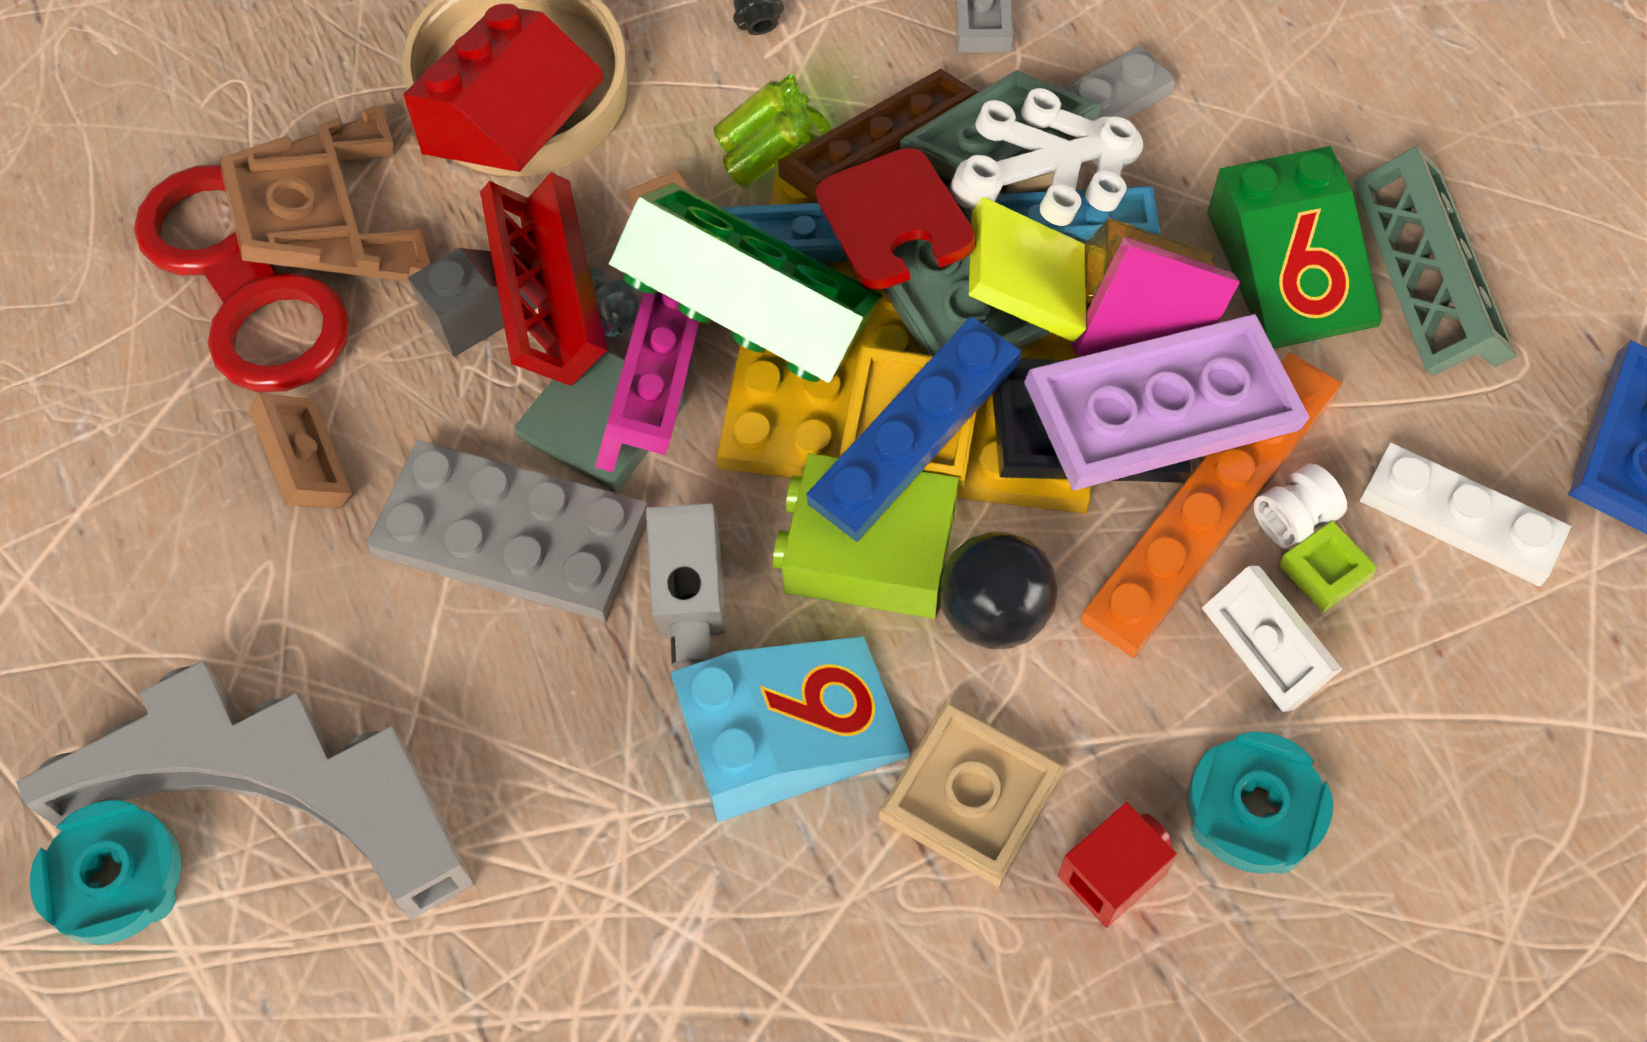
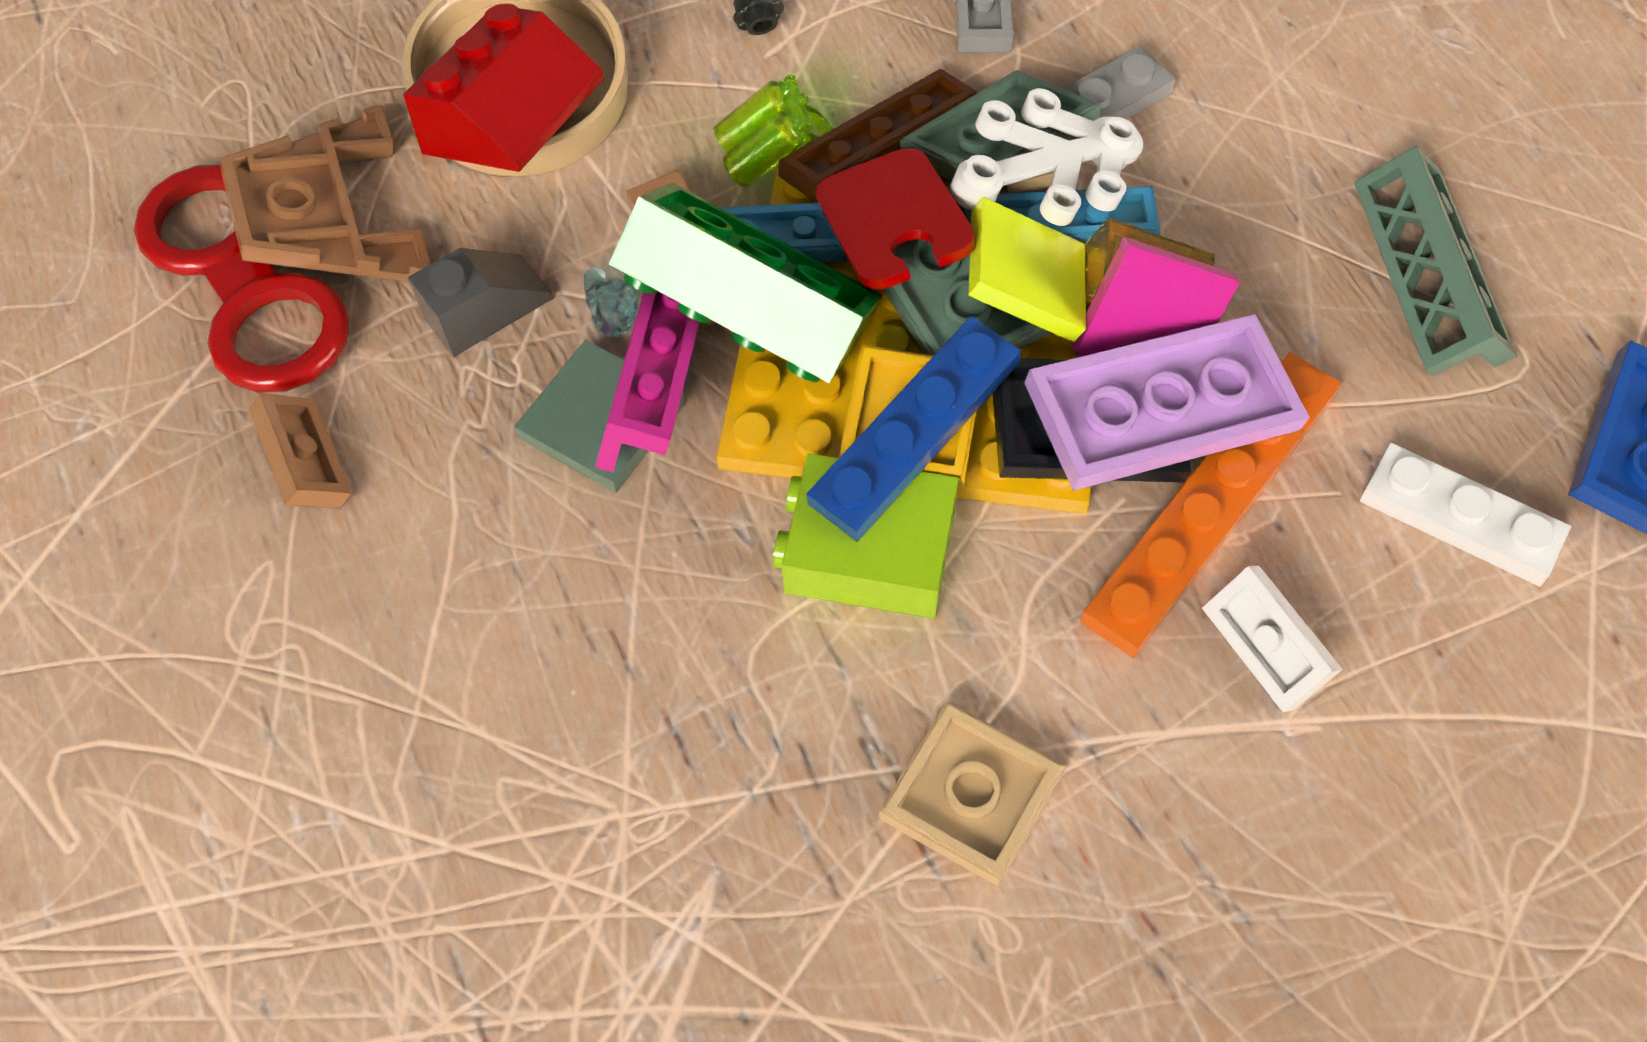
(137, 896): teal plate -> none
(278, 754): light grey arch -> none
(509, 530): light grey plate -> none
(557, 280): red fence -> none
(683, 564): light grey torso -> none
(786, 721): medium azure slope -> none
(998, 590): black piece -> none
(1118, 863): red brick -> none
(1249, 841): teal plate -> none
(1295, 246): green slope -> none
(1306, 502): white wheel -> none
(1327, 566): lime plate -> none

